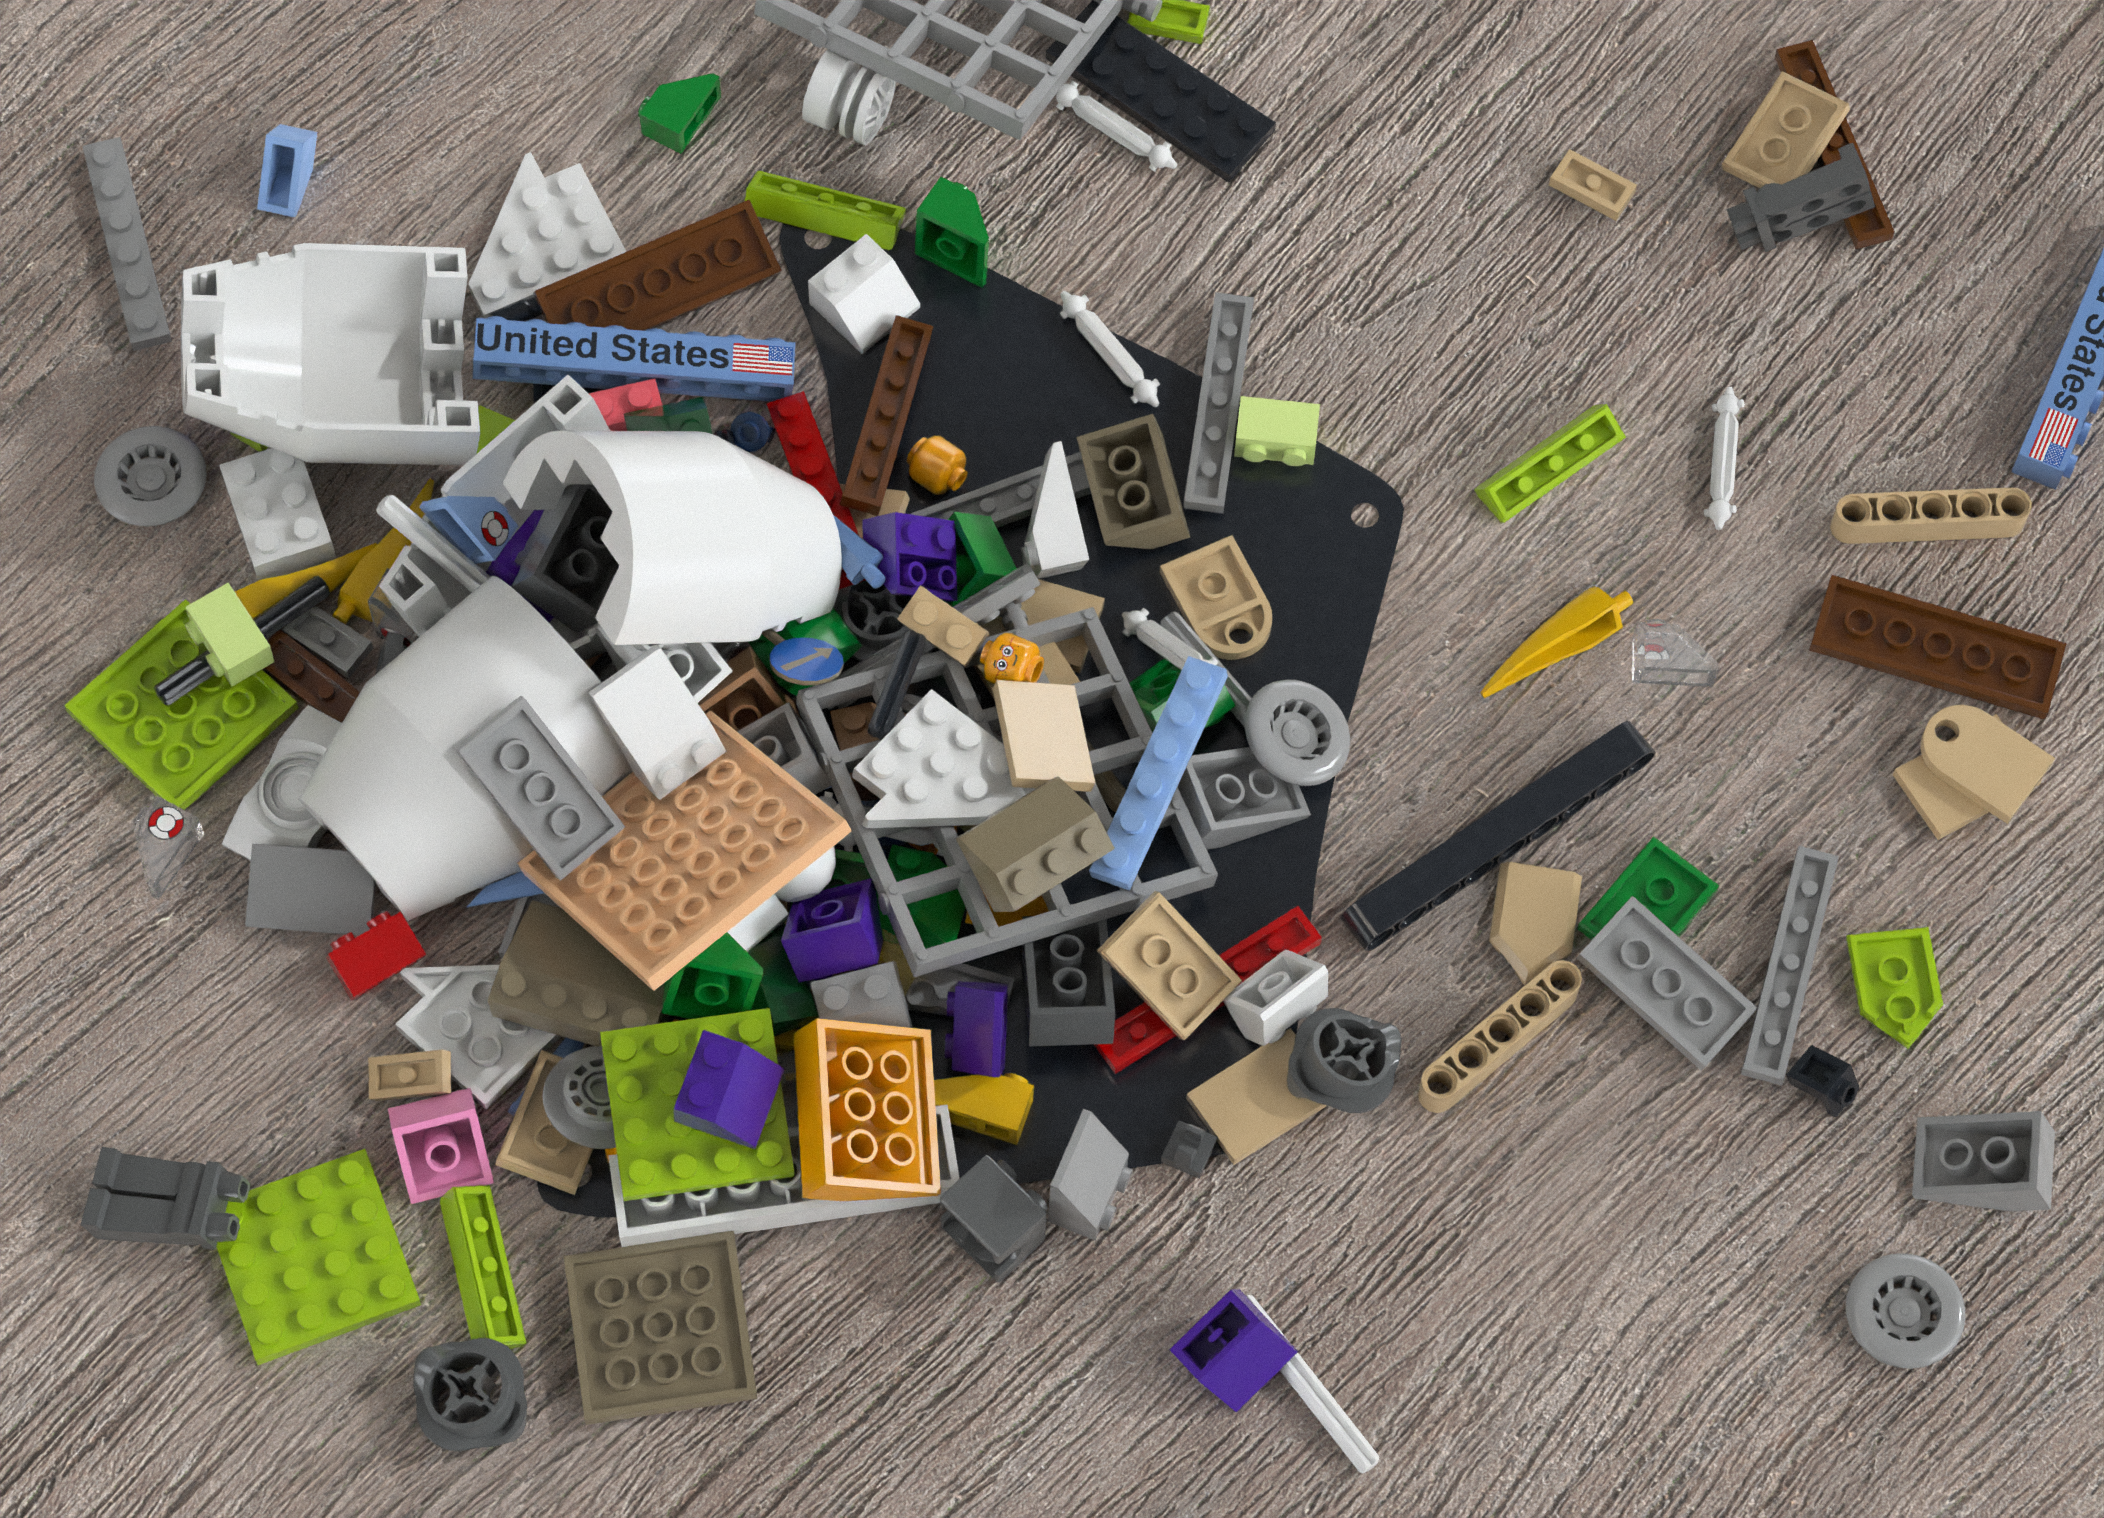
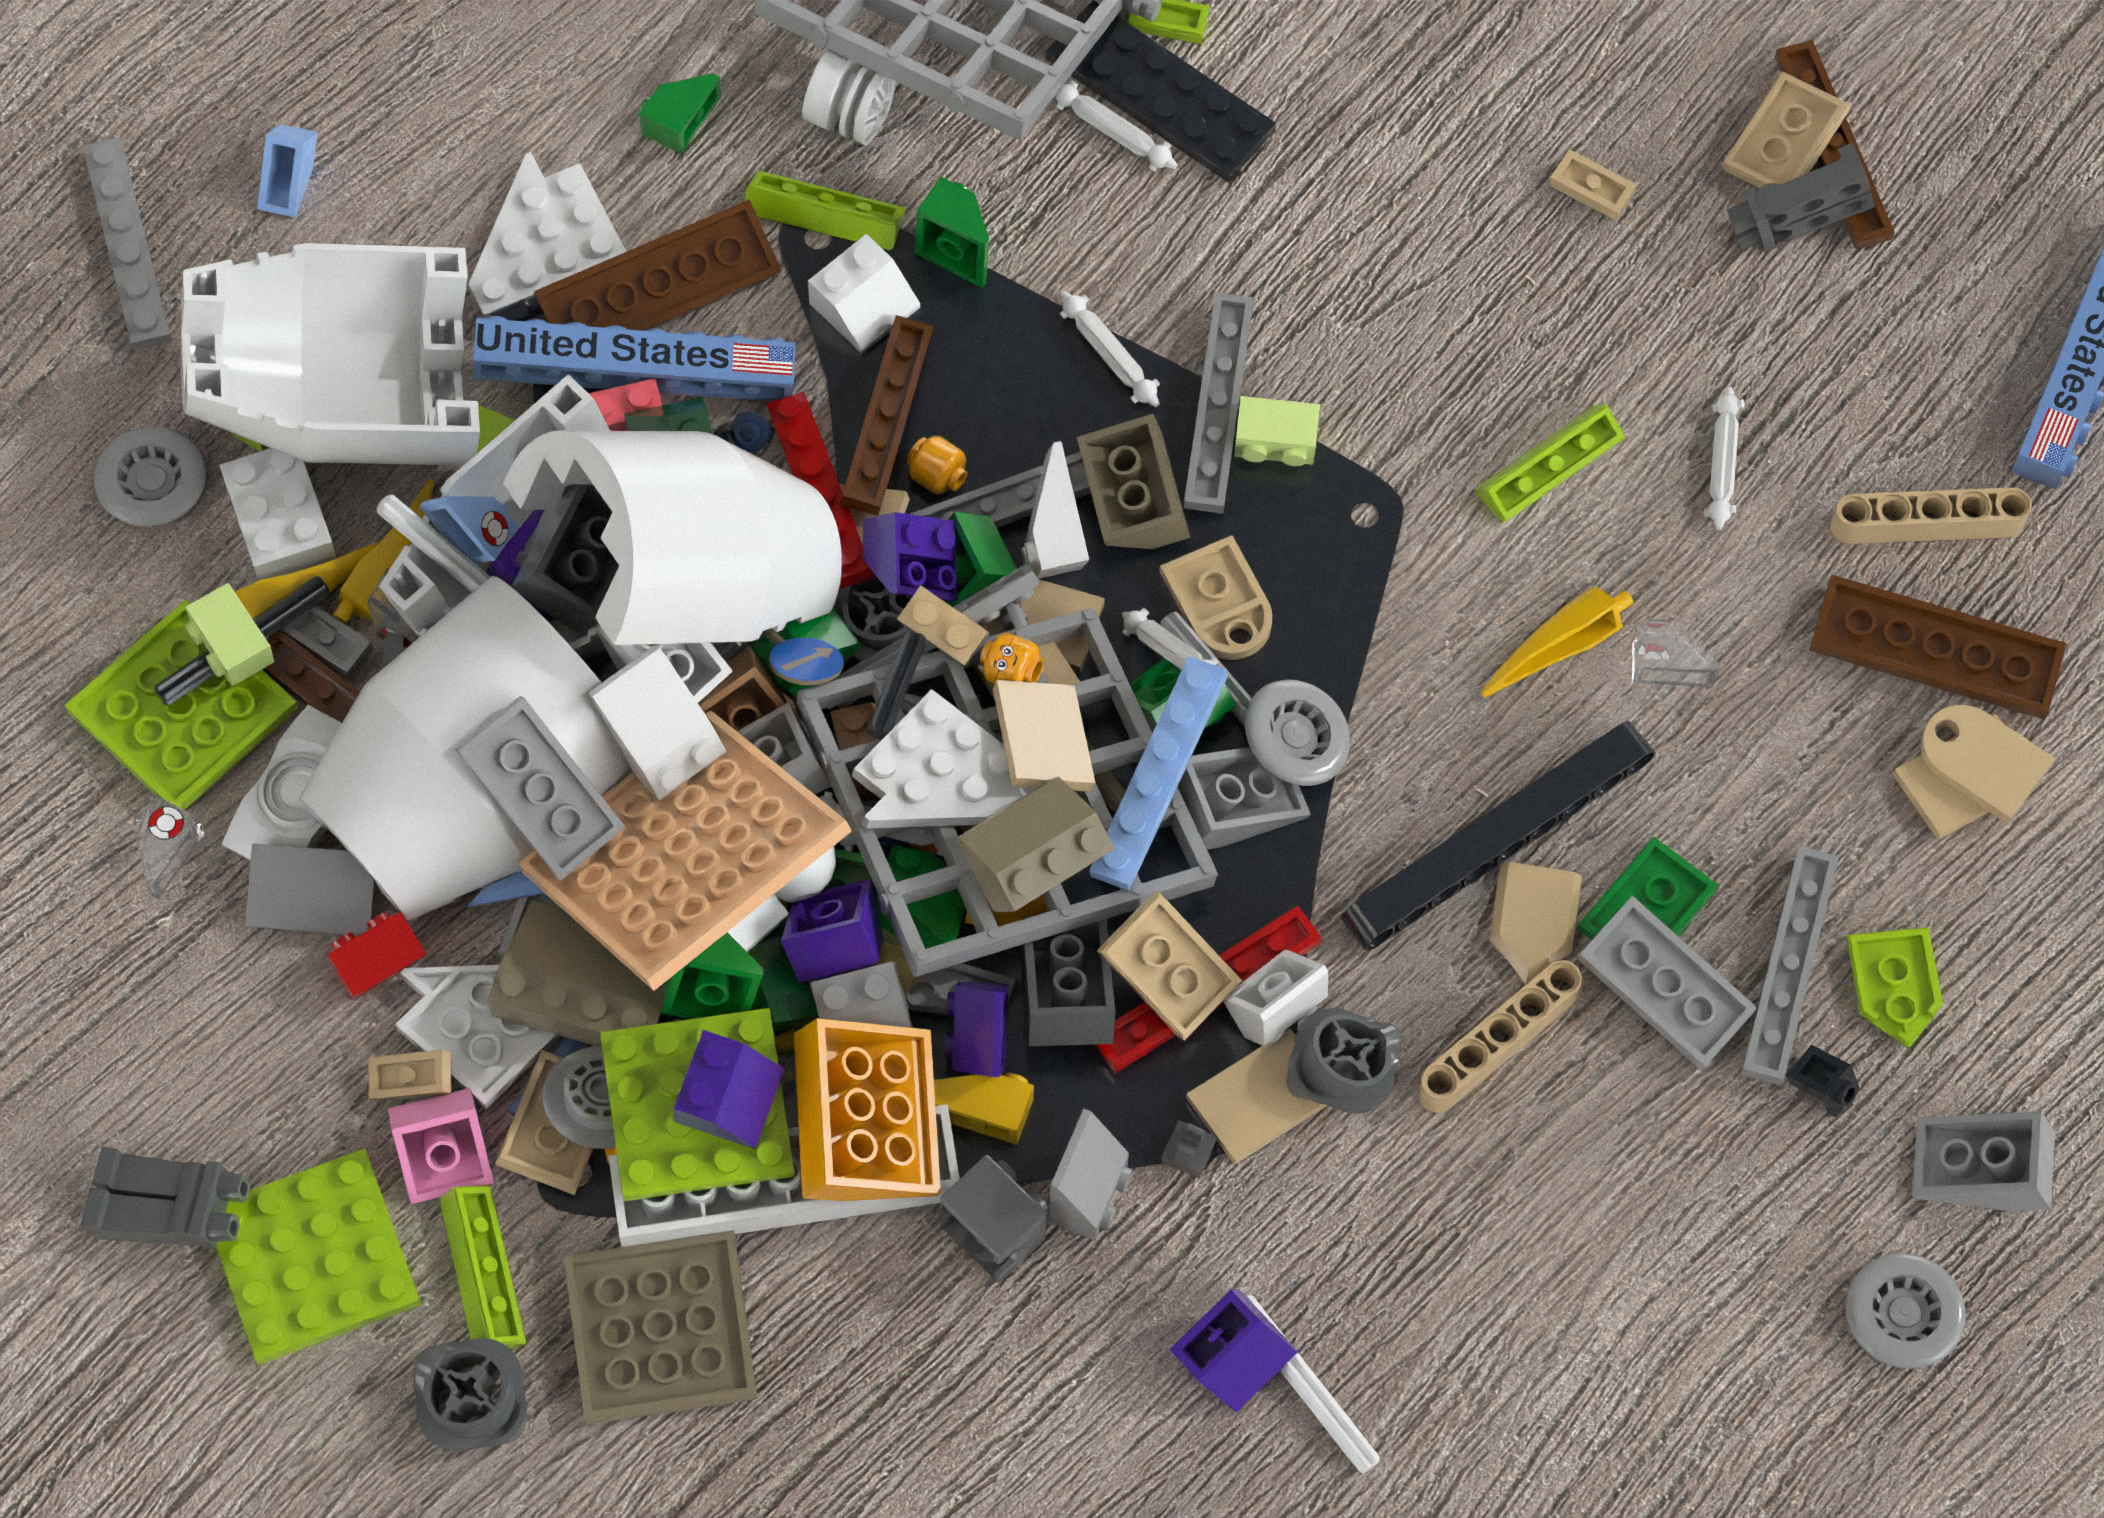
(859, 557): medium blue bar -> none

